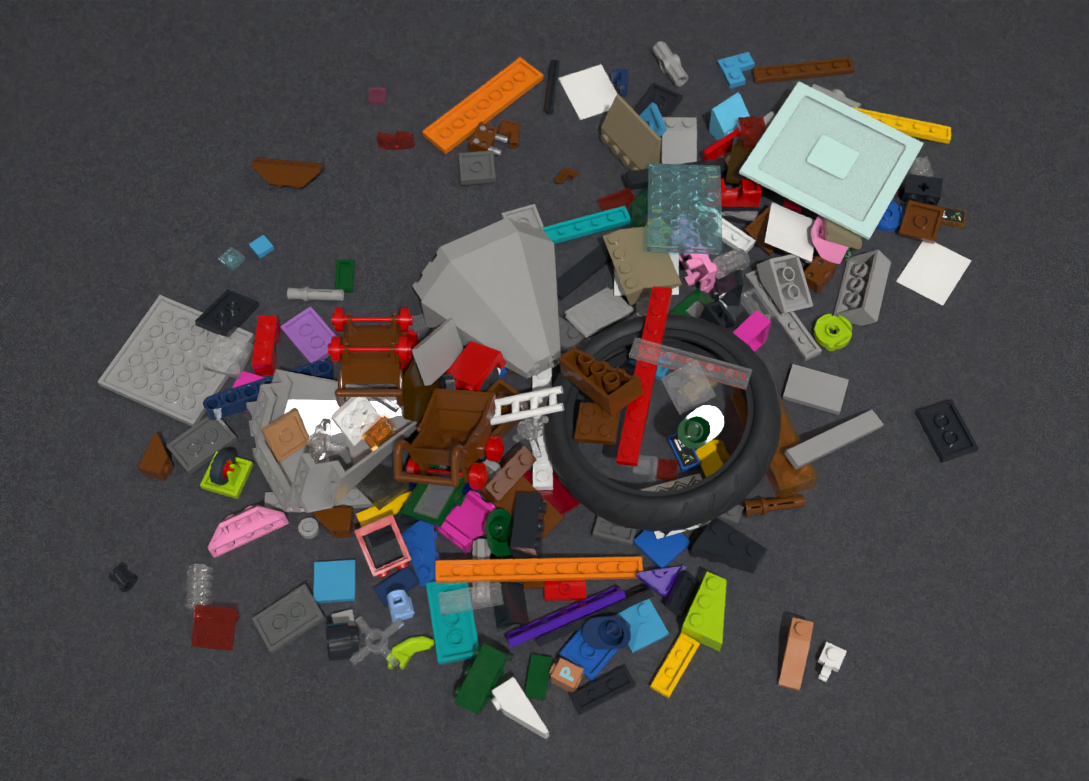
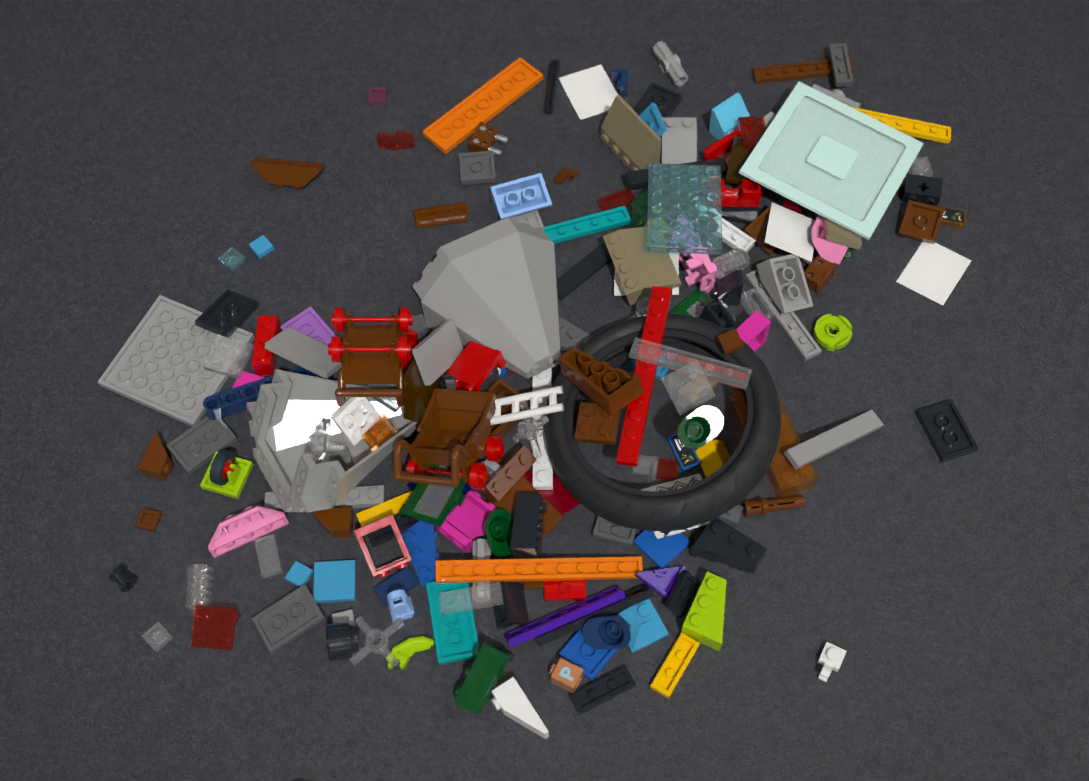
(148, 520): none -> reddish brown tile
(157, 636): none -> clear plate
(268, 556): none -> clear tile
(285, 435): medium nougat tile -> none
(299, 574): none -> dark azure tile
(303, 352): none -> light grey tile
(308, 528): light grey tile -> none
(315, 294): light grey pin -> none
(345, 275): dark green tile -> none
(381, 486): clear smoke plate -> none
(441, 214): none -> reddish brown plate
(511, 131): reddish brown piece -> none
(520, 196): none -> light blue slope
(538, 677): dark green tile -> none
(597, 312): light grey window -> none
(730, 341): none -> reddish brown tile
(732, 68): dark azure plate -> none
(795, 653): nougat slope -> none
(815, 389): light grey tile -> none
(840, 65): none -> dark grey plate
(863, 288): light grey slope -> none
(891, 218): blue tile -> none

